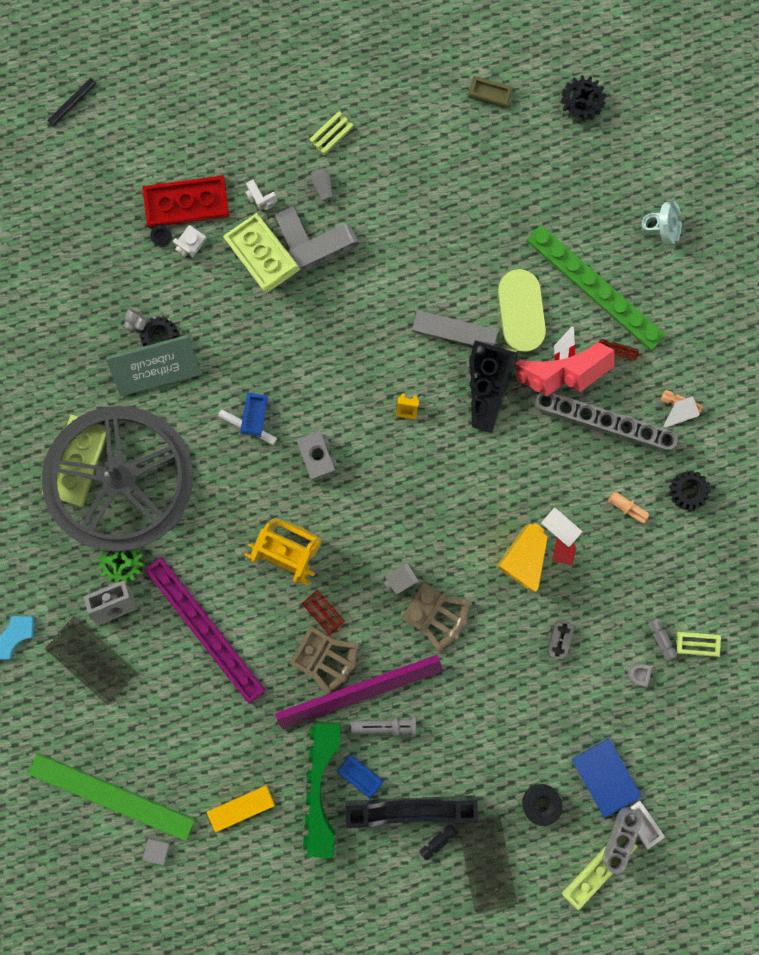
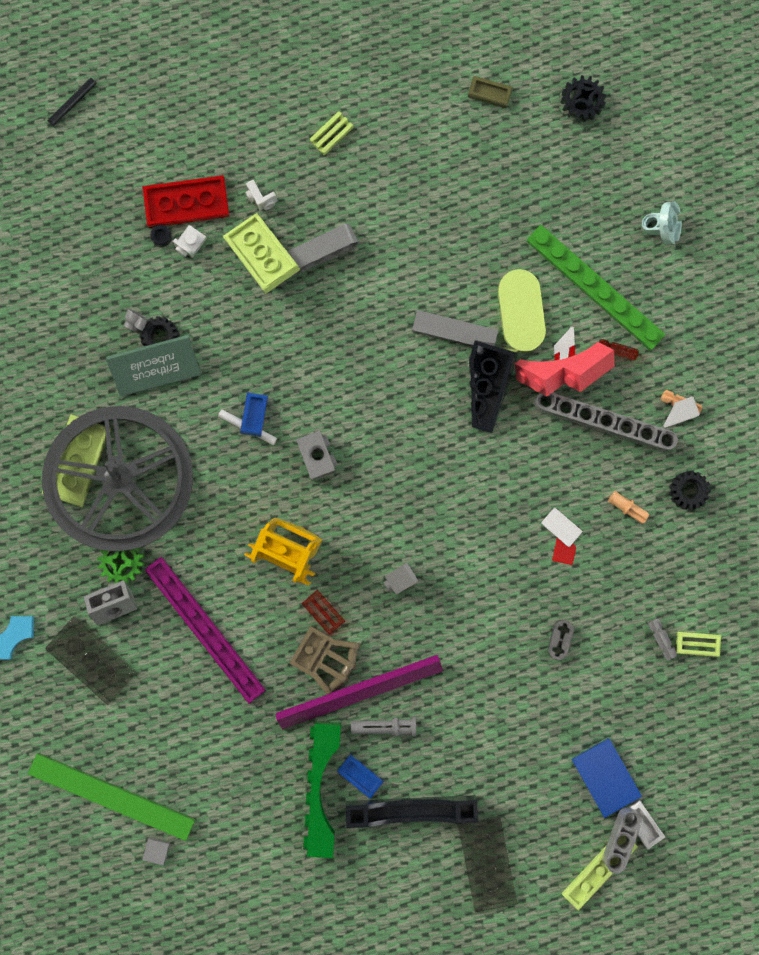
(240, 808): yellow tile -> none
(291, 227): light grey tile -> none
(322, 183): light grey cone -> none
(407, 407): yellow tile -> none
(424, 609): dark tan plate -> none
(438, 842): black axle -> none
(525, 557): yellow slope -> none
(554, 808): black tyre -> none
(640, 674): light grey tile -> none

